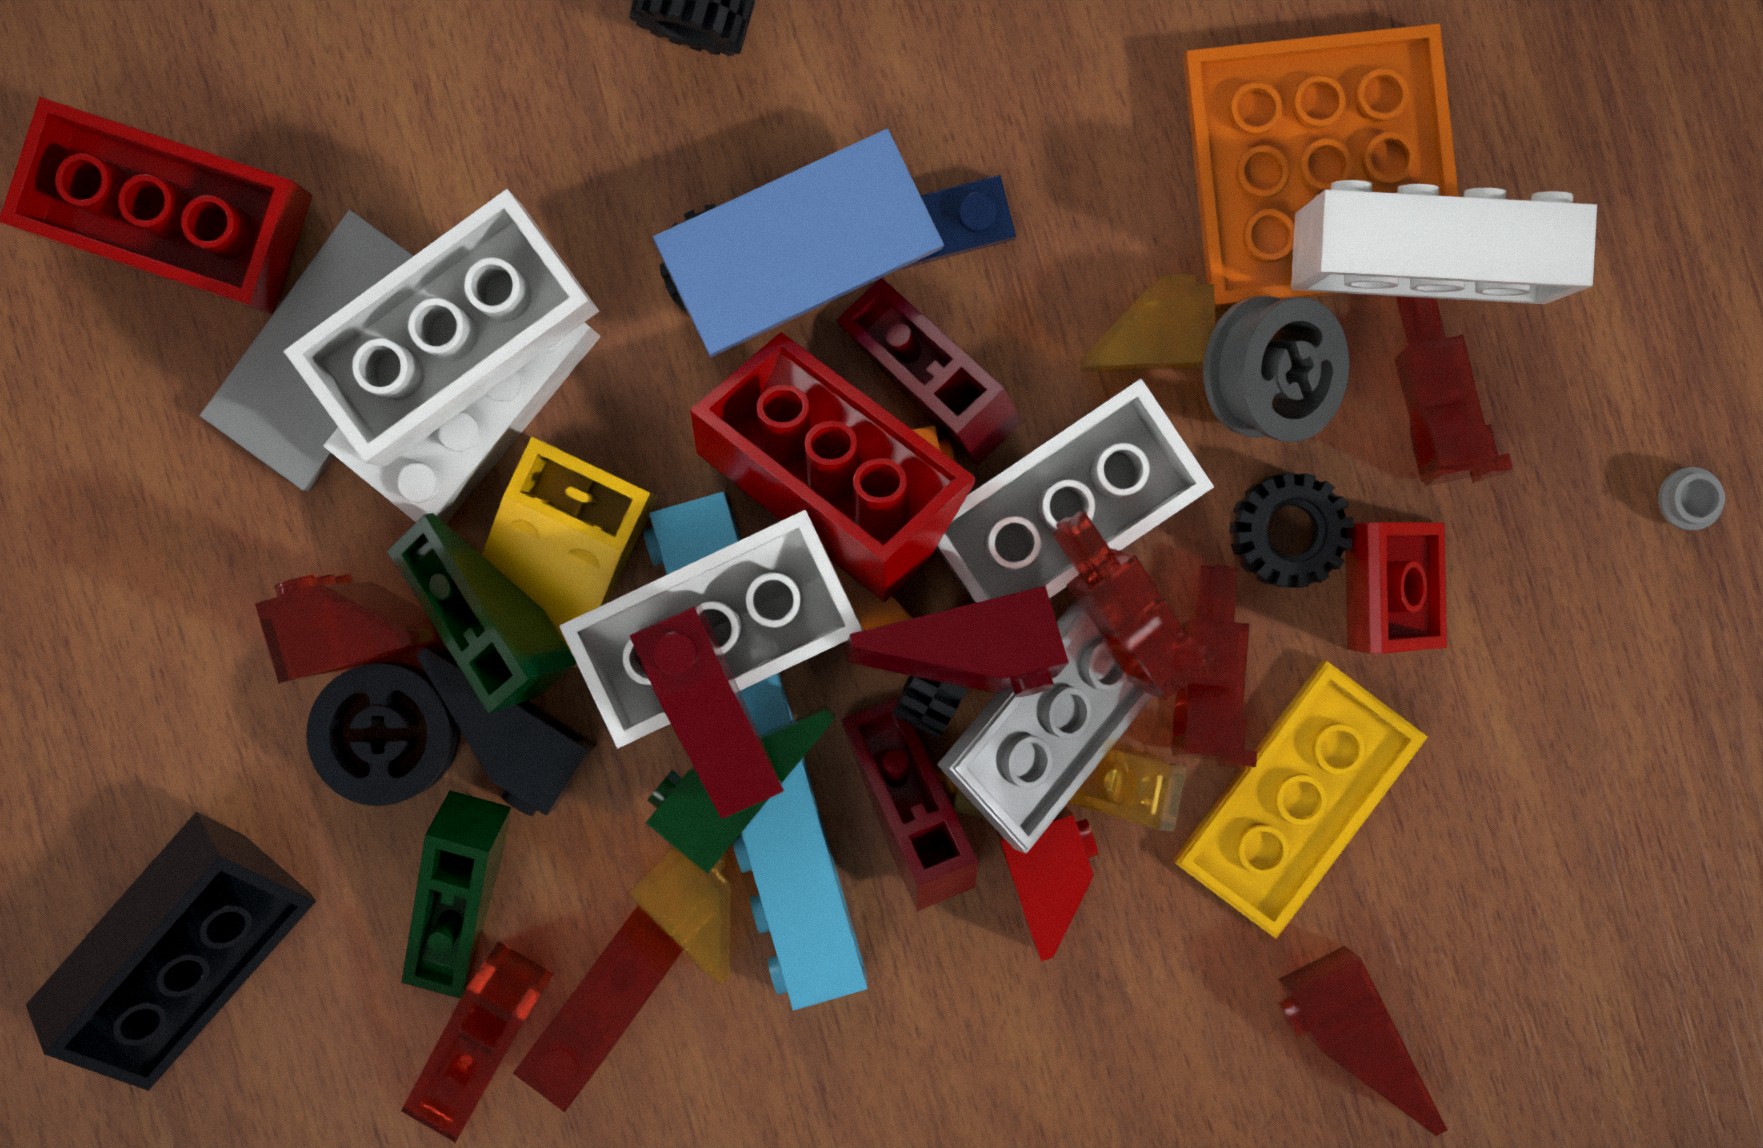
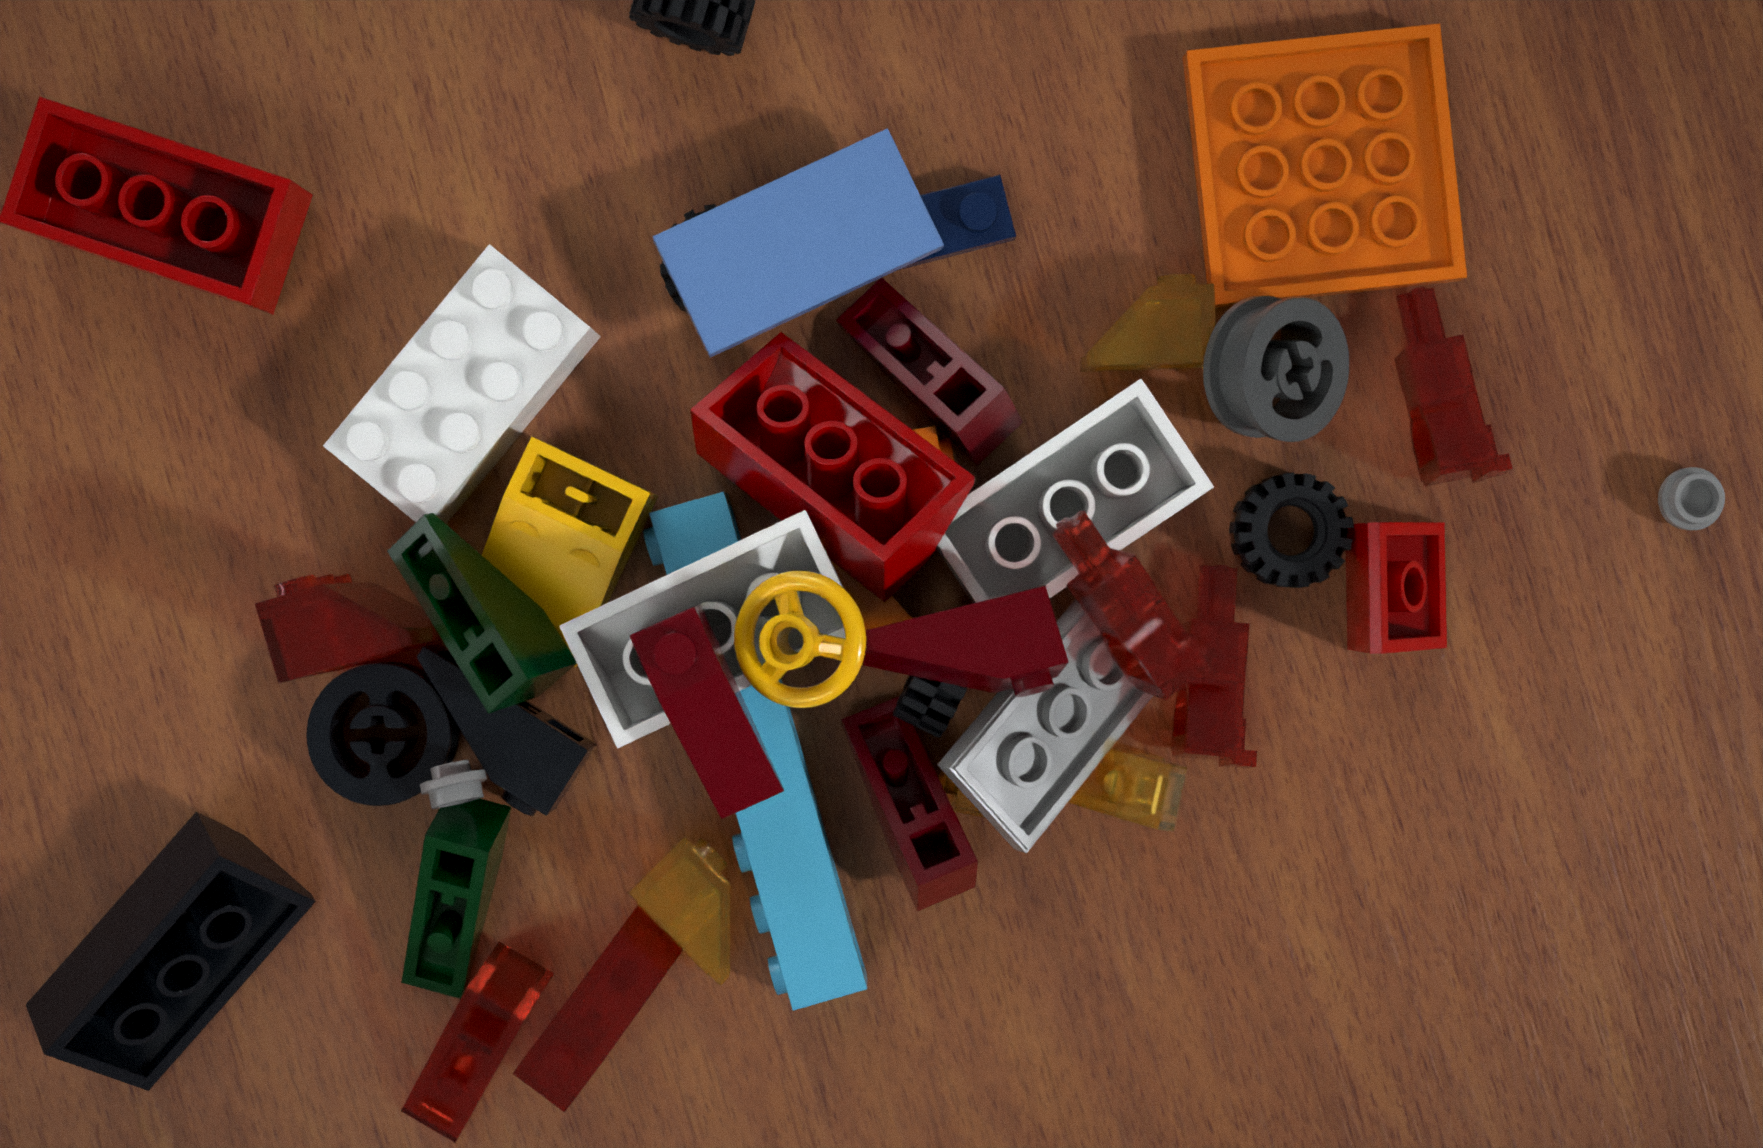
(264, 397): light grey tile -> none
(441, 330): white brick -> none
(453, 784): none -> light grey plate
(689, 817): dark green slope -> none
(775, 644): none -> yellow piece
(1052, 878): red slope -> none
(1303, 801): yellow tile -> none
(1349, 1023): clear red slope -> none
(1444, 244): white brick -> none

